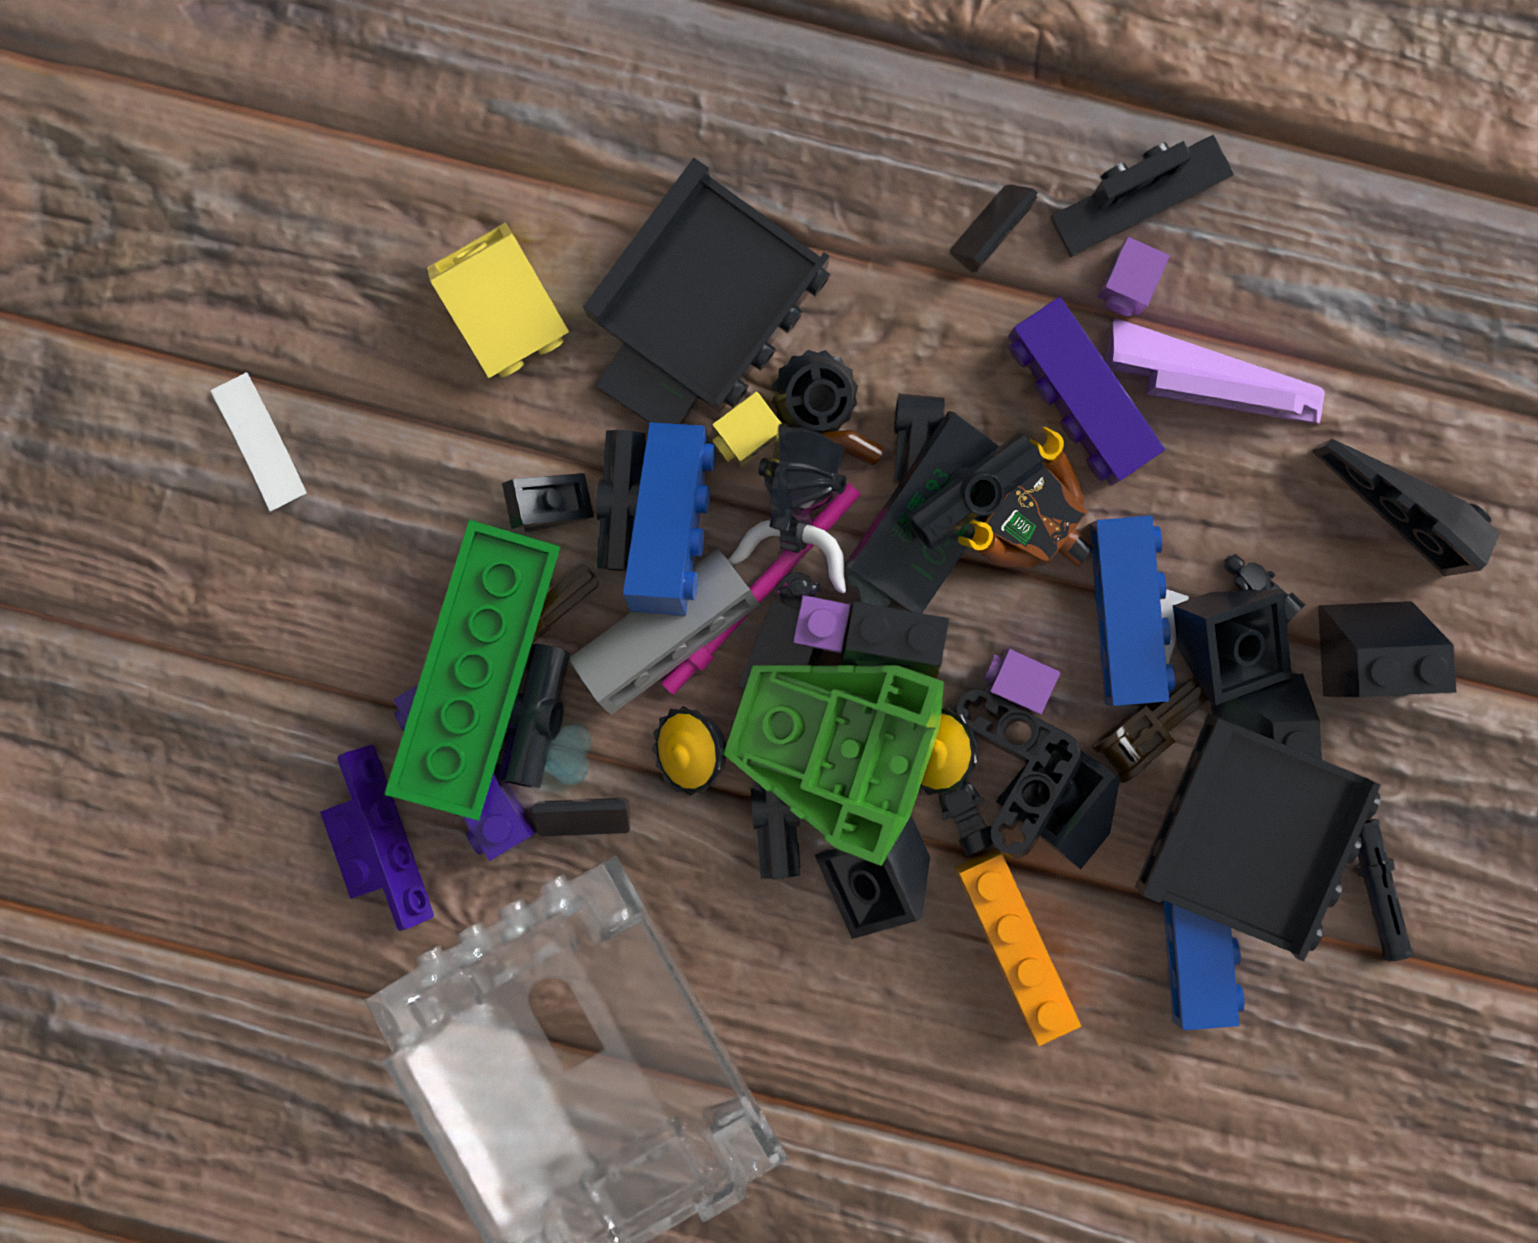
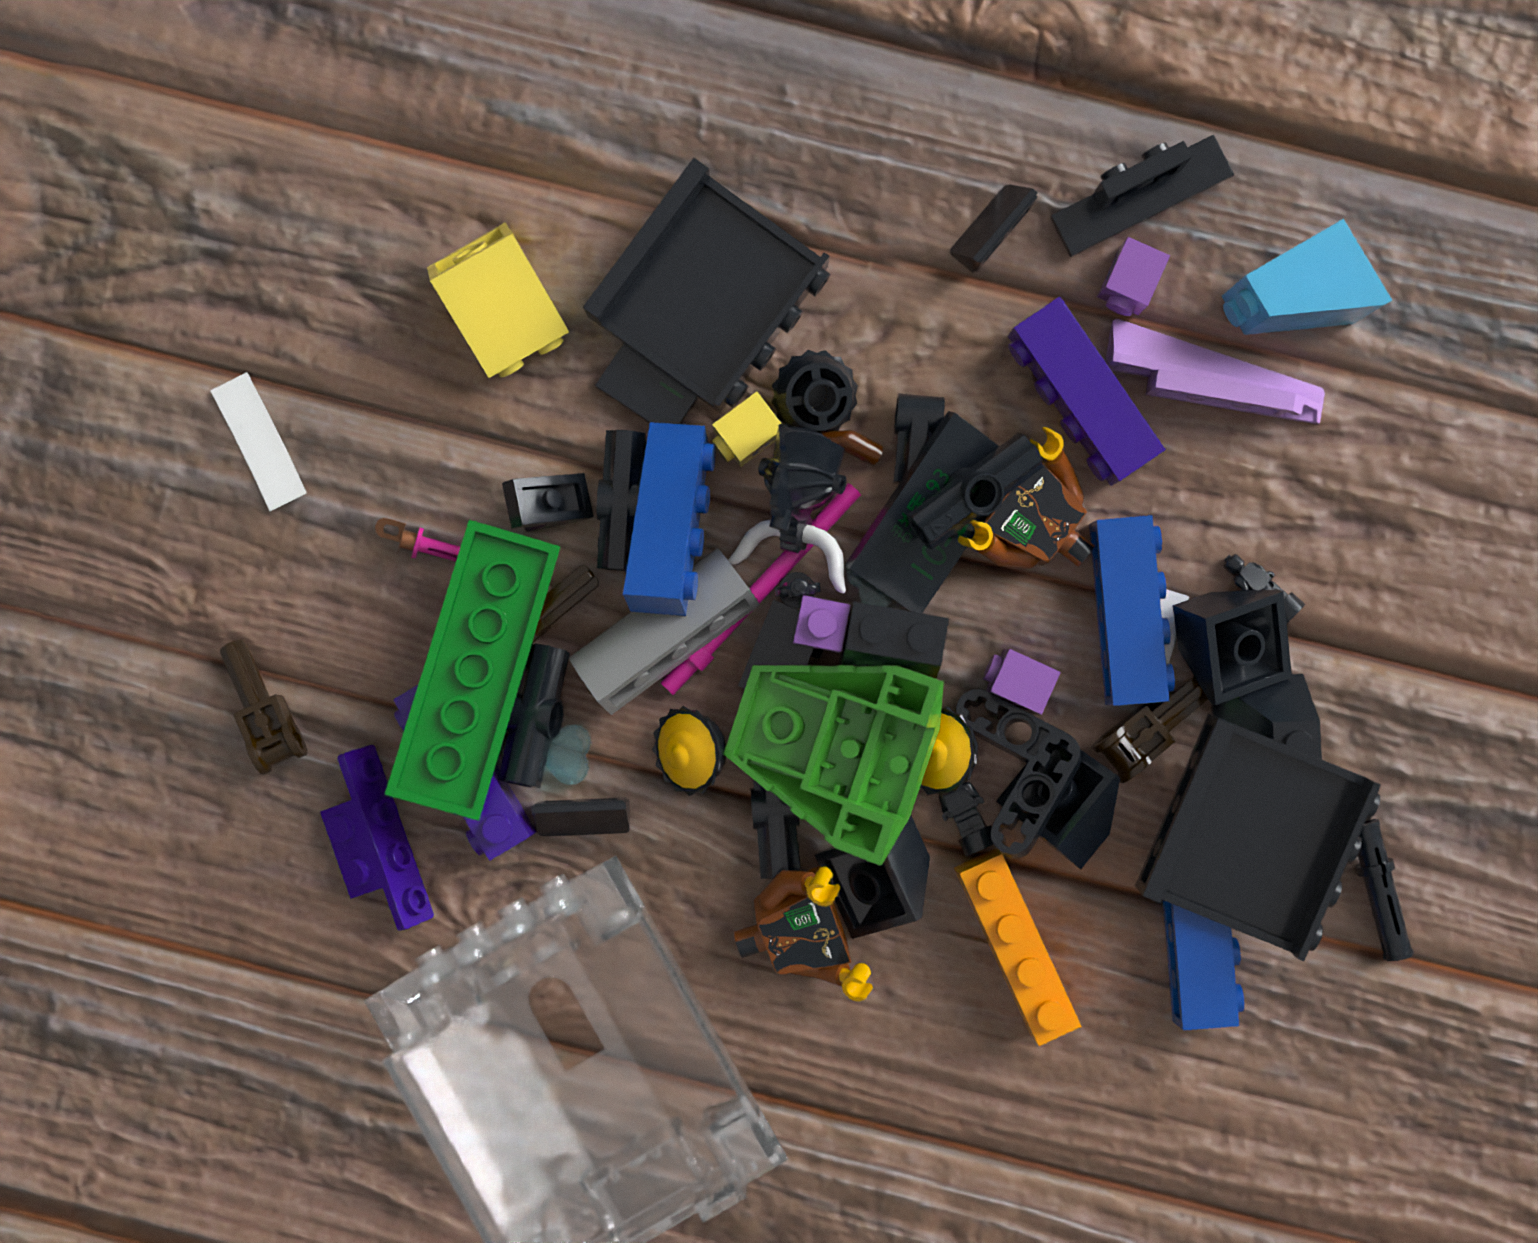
(266, 719): none -> dark brown connector
(417, 542): none -> piece
(804, 931): none -> torso
(1308, 287): none -> medium azure slope
(1383, 651): black slope -> none
(1437, 524): black wedge -> none

